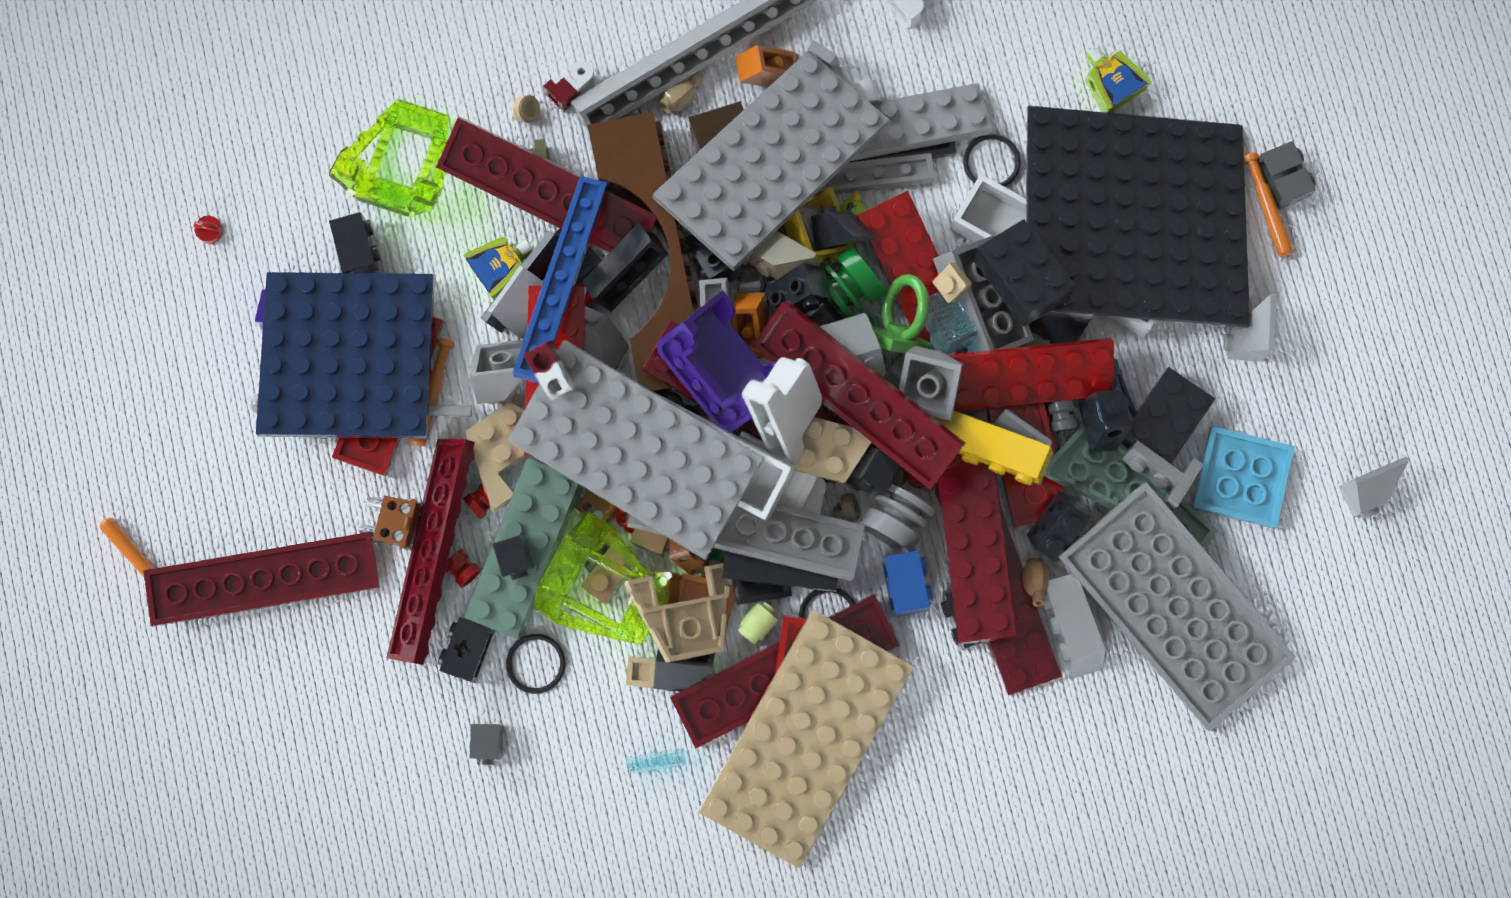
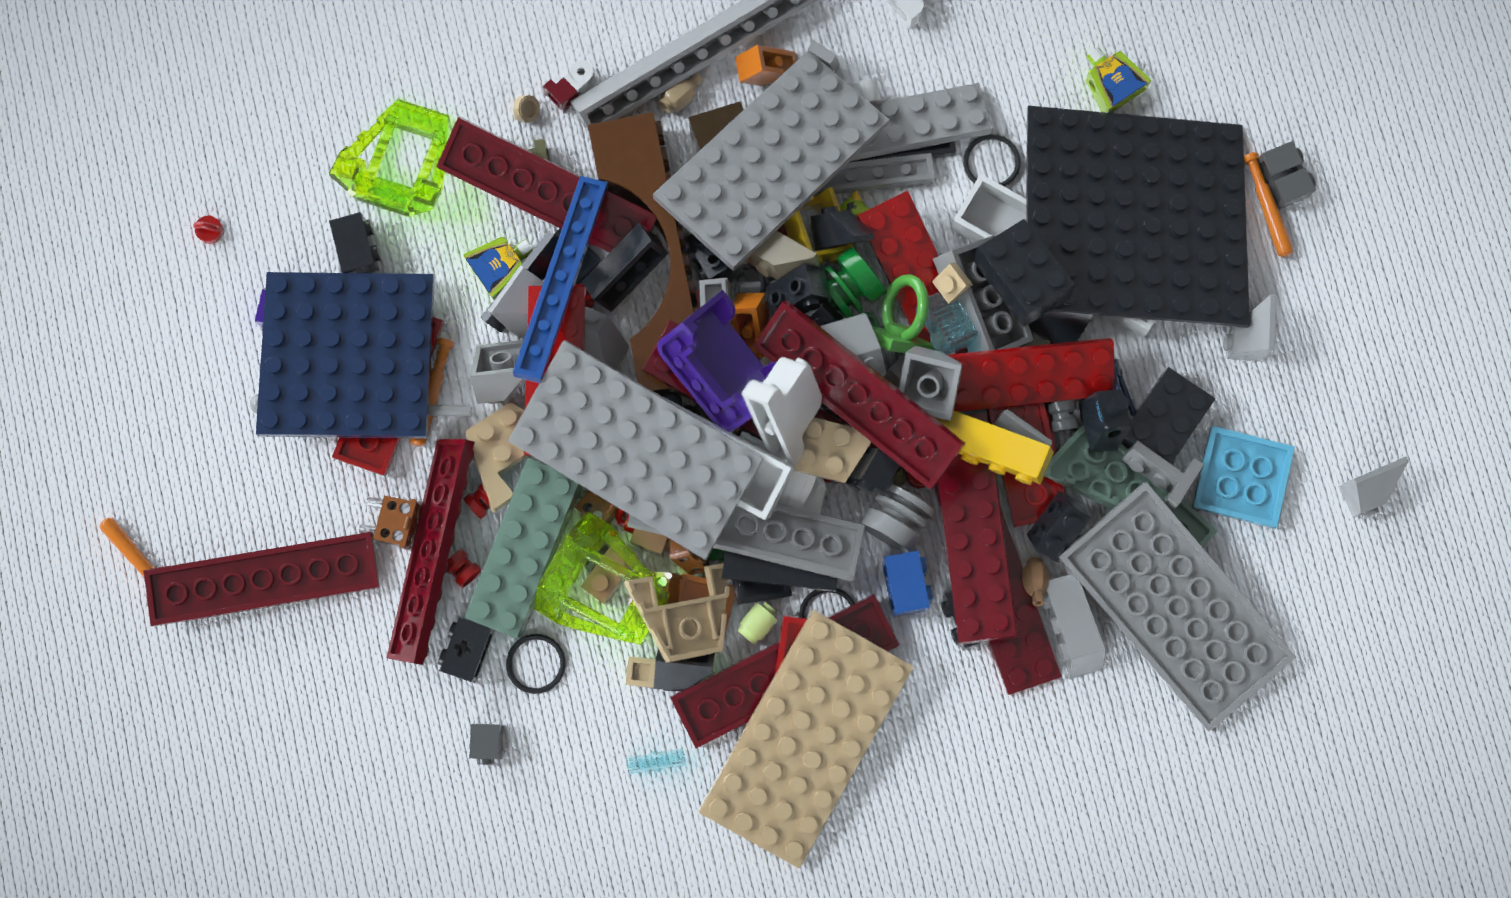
(513, 557): black brick -> none
(549, 370): leg -> none
(848, 507): dark tan tile -> none

